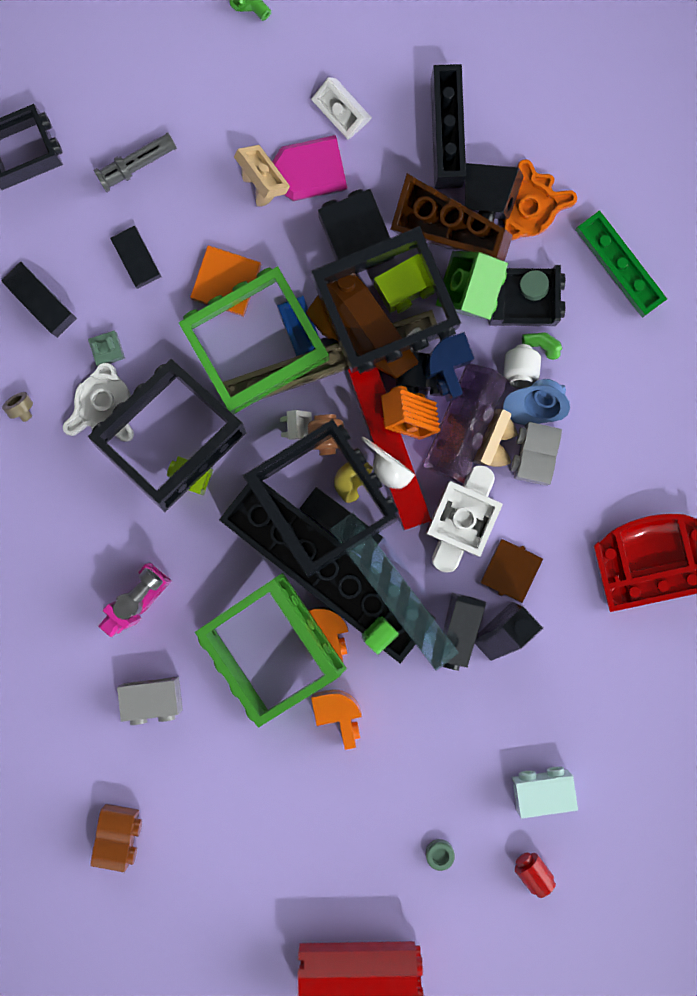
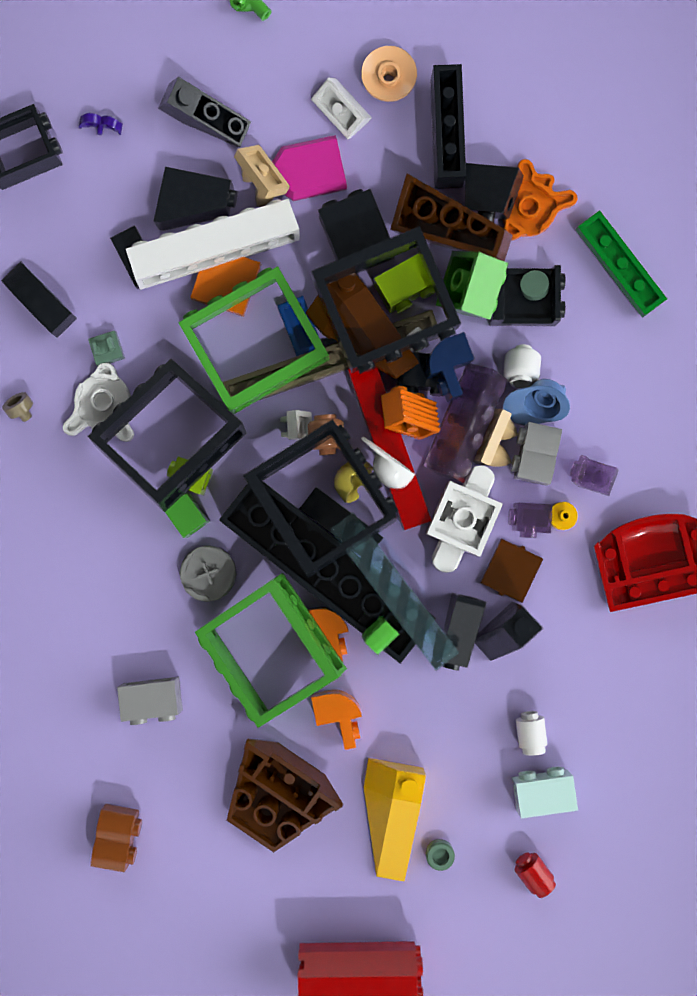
(95, 120): none -> dark purple piece
(123, 168): dark grey pin -> none
(126, 610): hips -> none
(187, 515): none -> bright green brick
(192, 198): none -> black slope
(203, 112): none -> black slope
(208, 573): none -> light grey tile
(213, 243): none -> white brick
(278, 794): none -> reddish brown wedge
(393, 62): none -> light nougat dish
(393, 808): none -> yellow wedge
(530, 519): none -> clear purple brick
(531, 733): none -> white brick
(545, 341): bright green arm -> none
(559, 521): none -> yellow tile
(593, 475): none -> clear purple bracket

